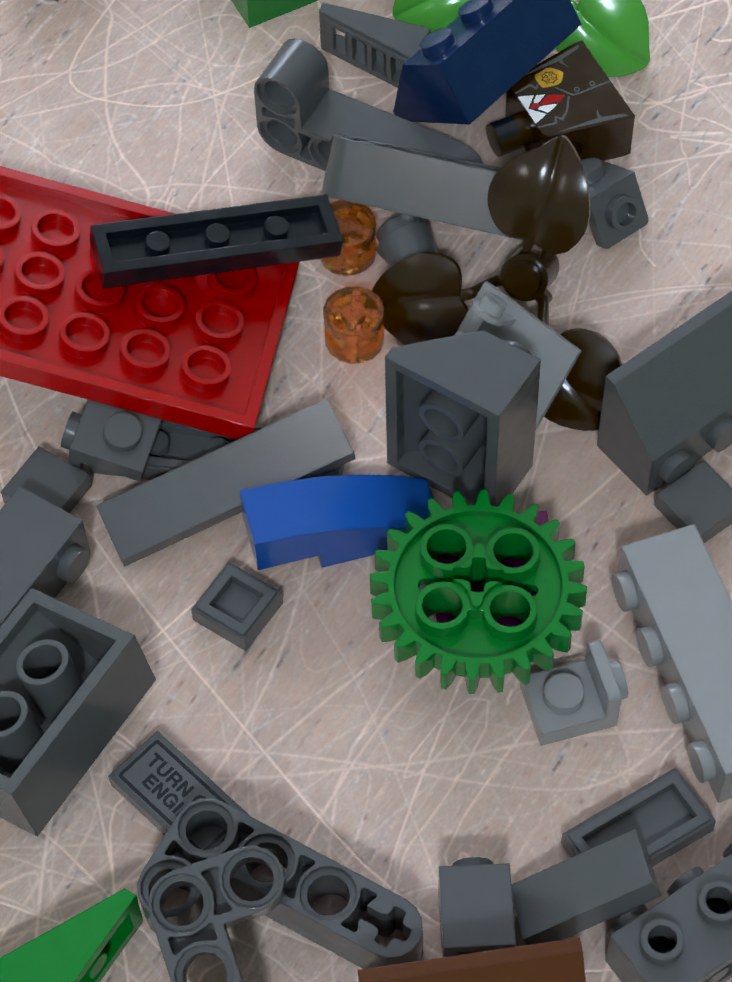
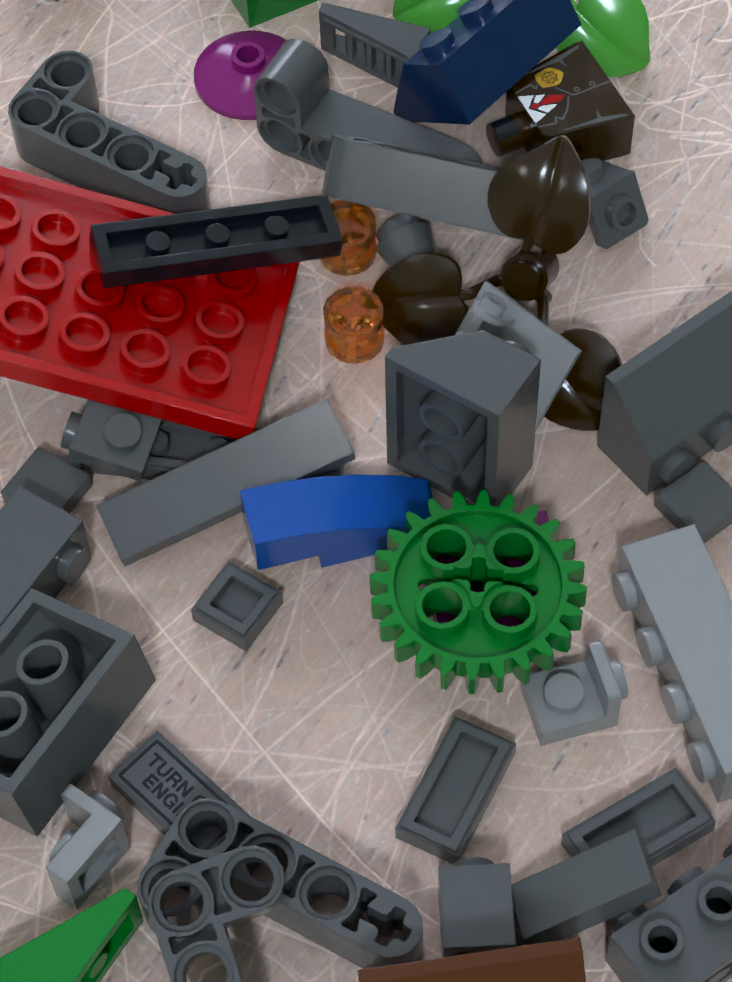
(65, 136): none -> dark grey beam
(86, 855): none -> light grey bracket
(230, 68): none -> magenta dish
(455, 790): none -> dark grey tile

